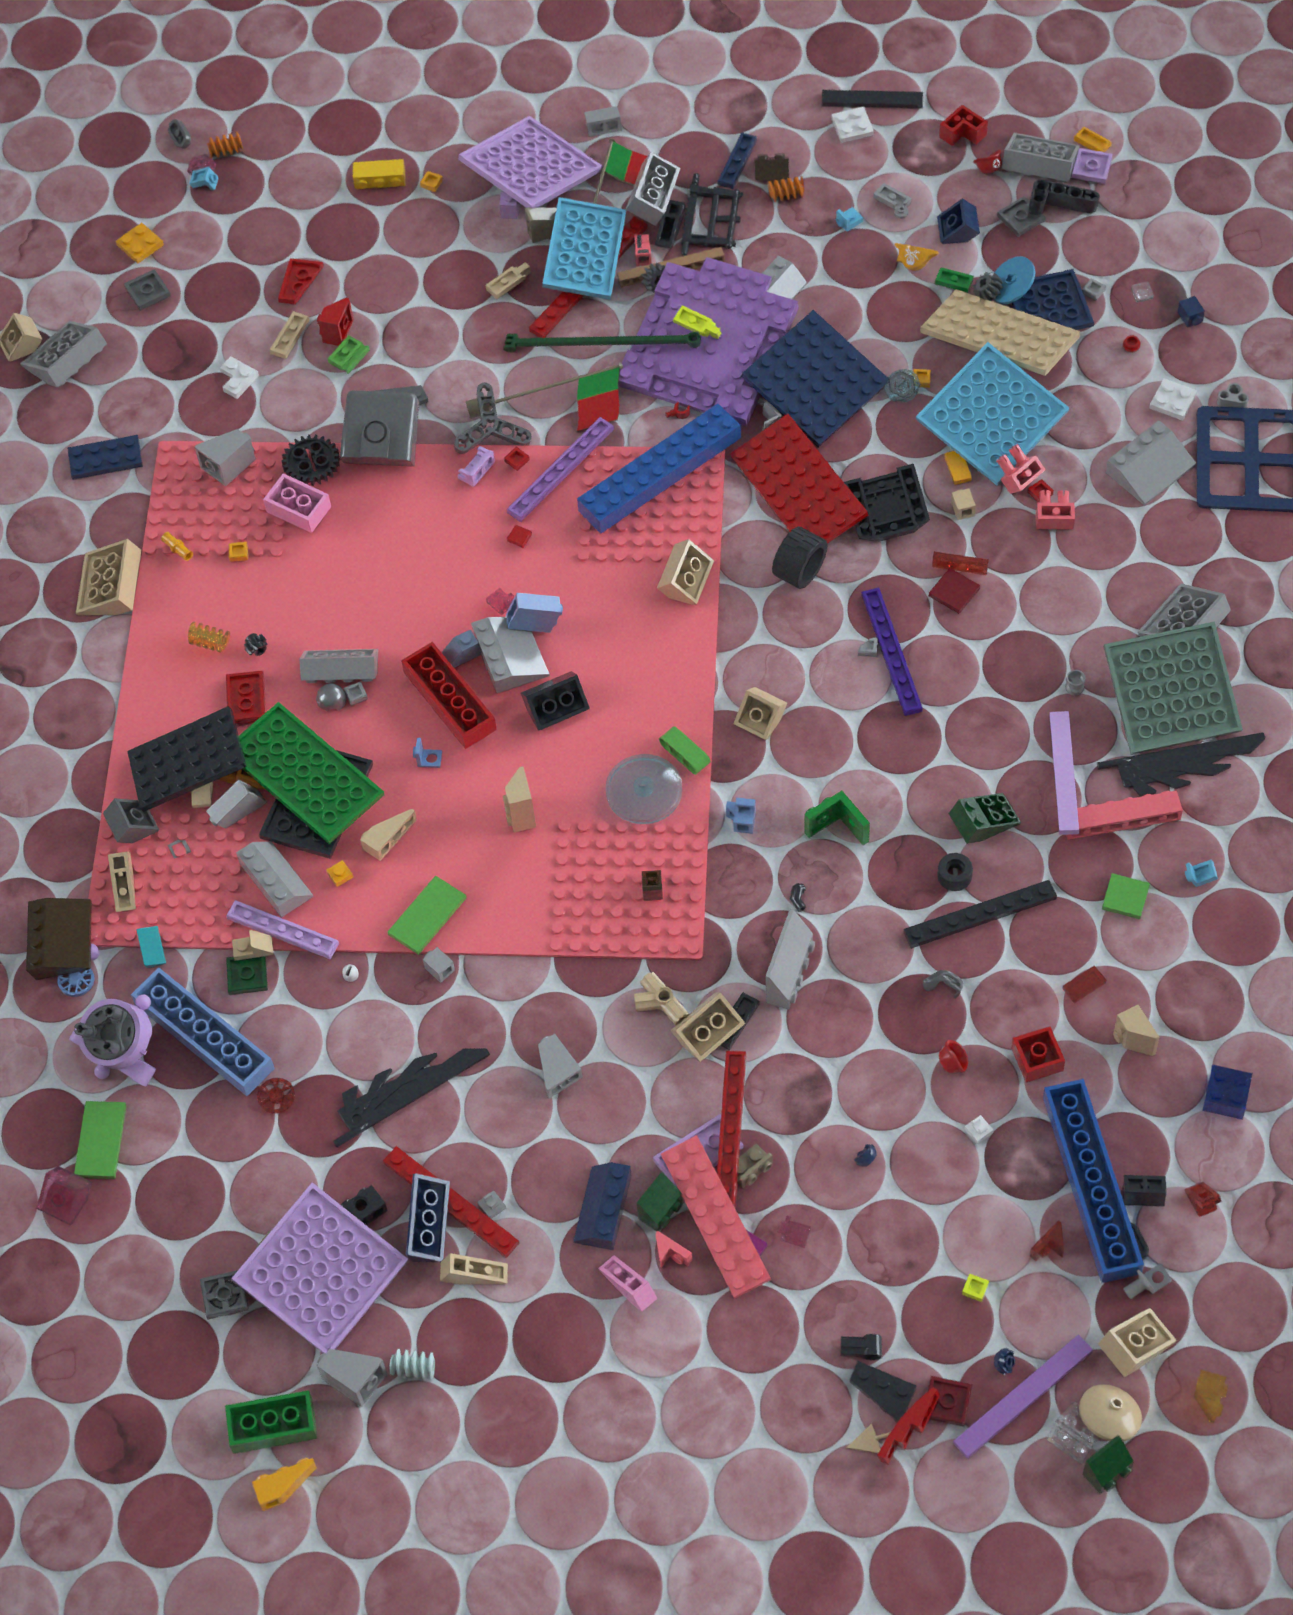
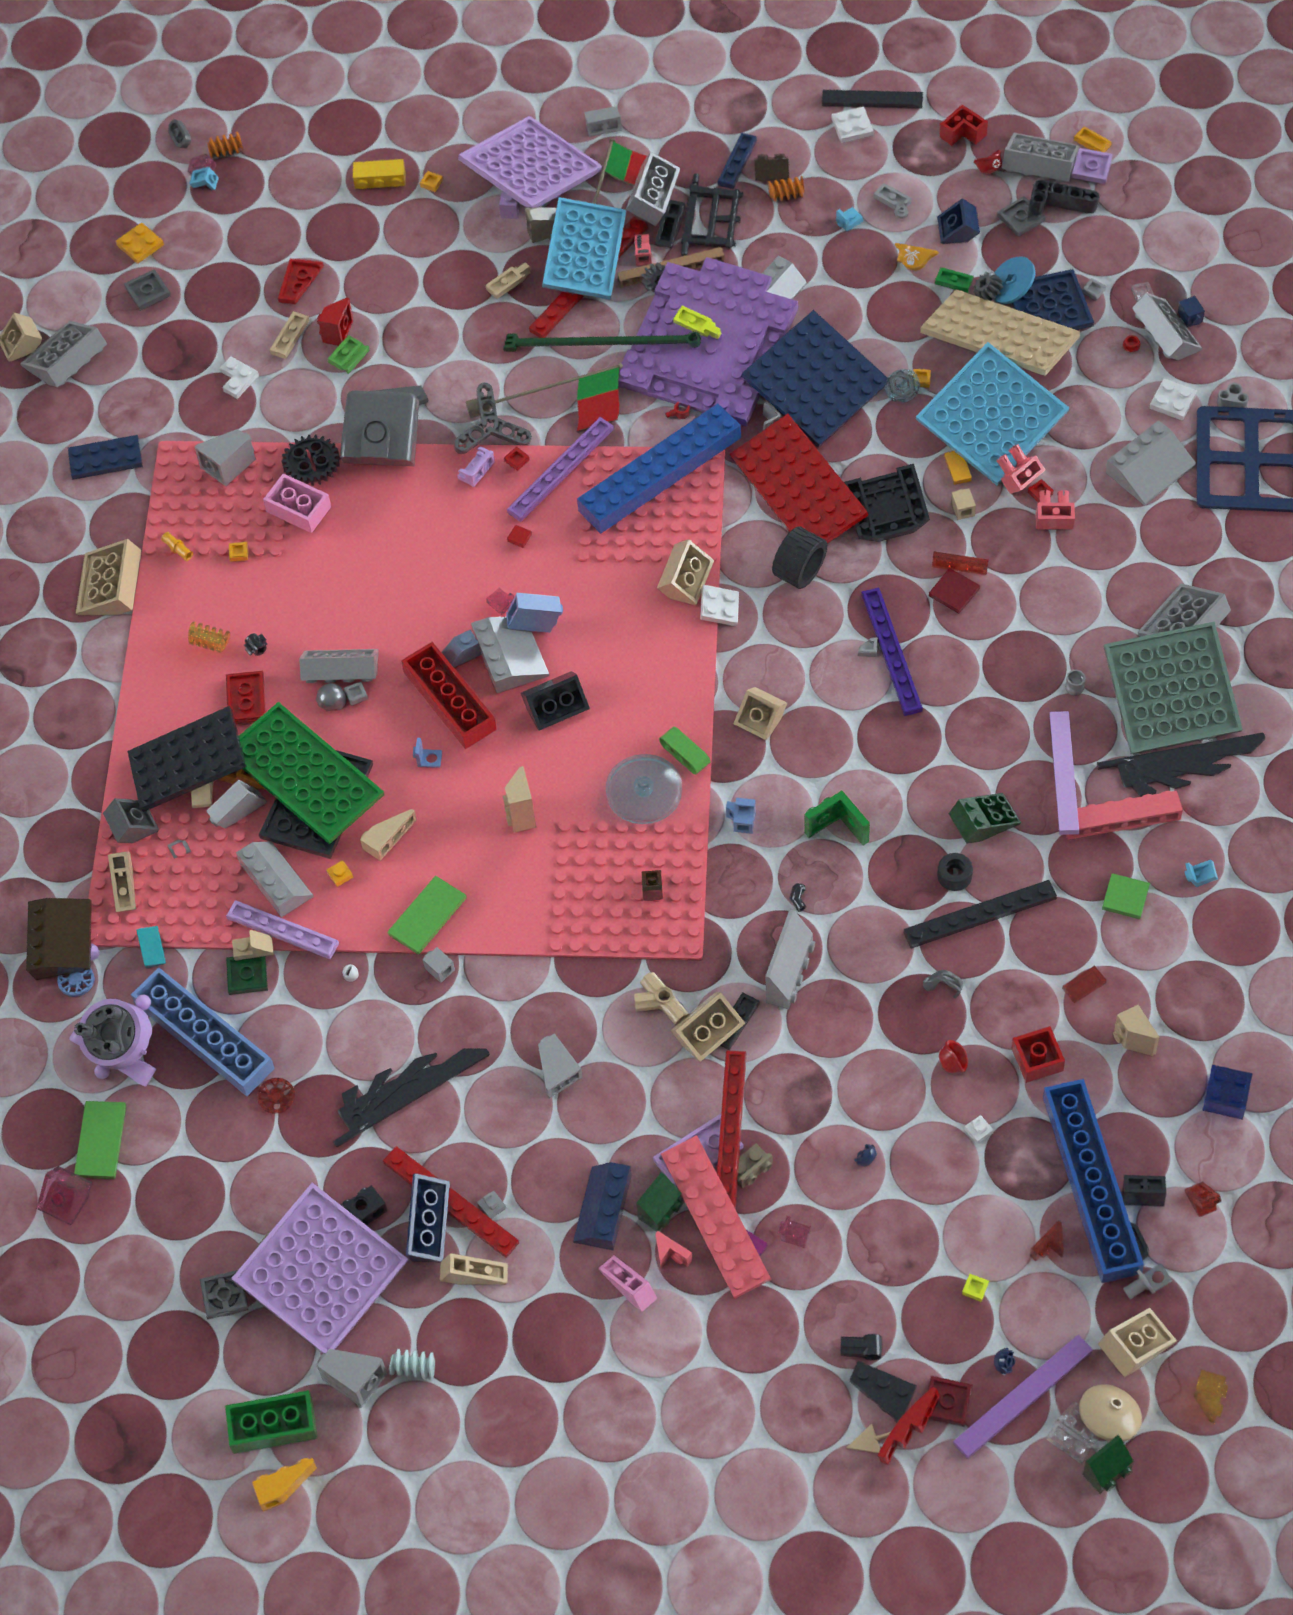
(719, 605): none -> white plate
(1165, 327): none -> light grey slope

